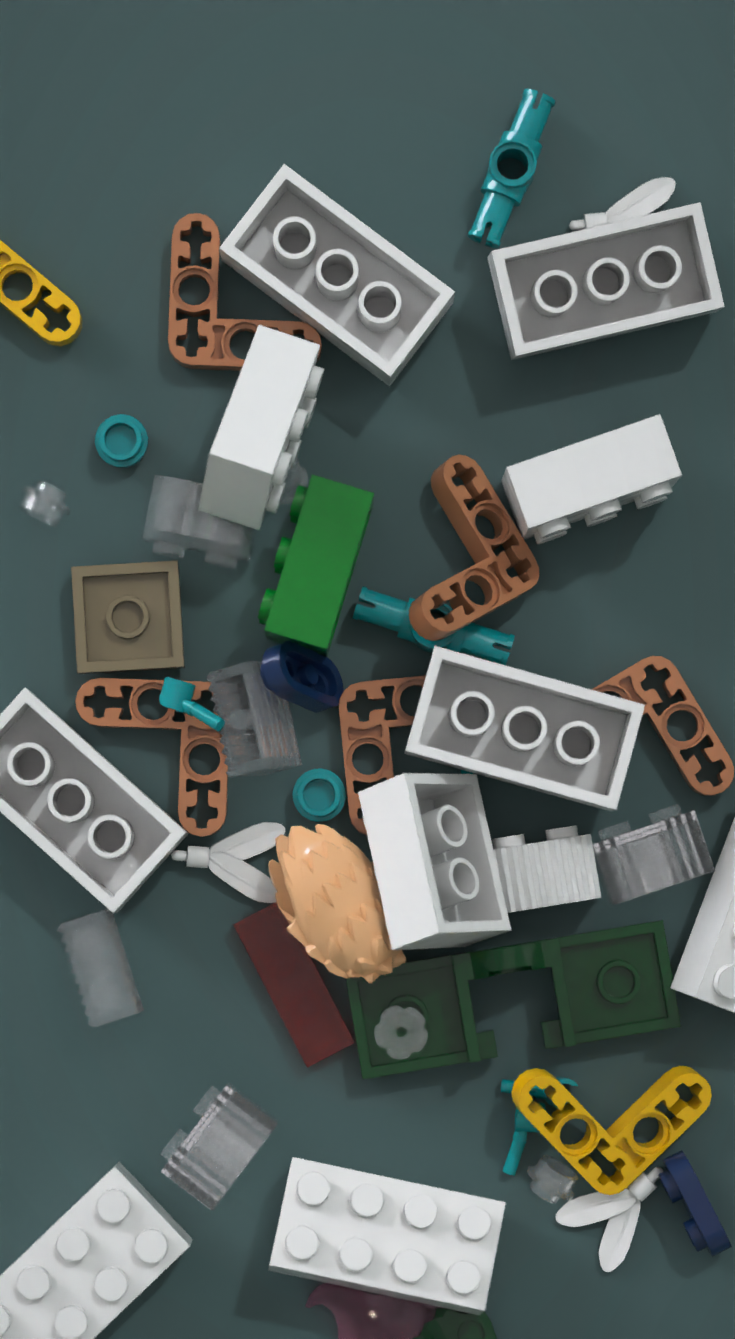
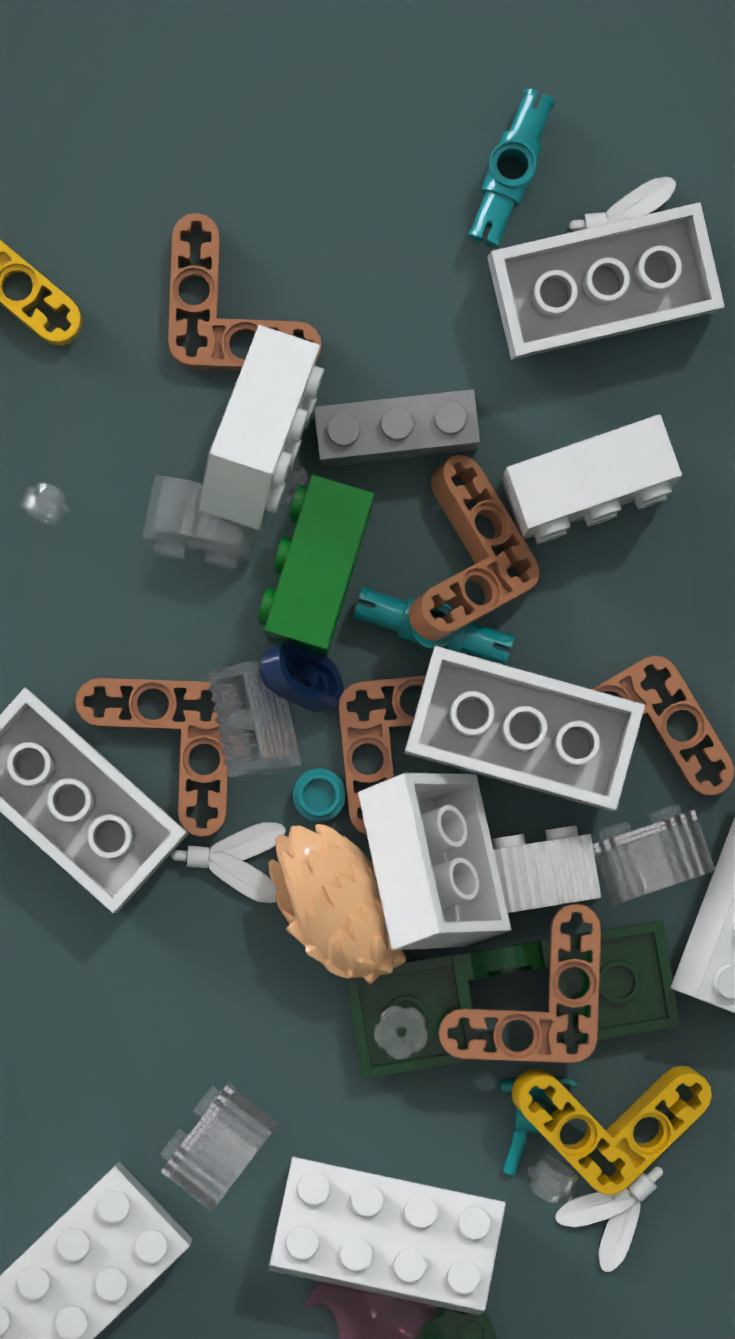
(101, 968): clear brick -> none
(121, 441): teal plate -> none
(128, 617): dark tan plate -> none
(178, 696): teal hand -> none
(294, 985): clear red plate -> none
(336, 274): white brick -> none
(397, 428): none -> light grey brick
(543, 1024): none -> nougat beam
(683, 1184): dark blue plate -> none

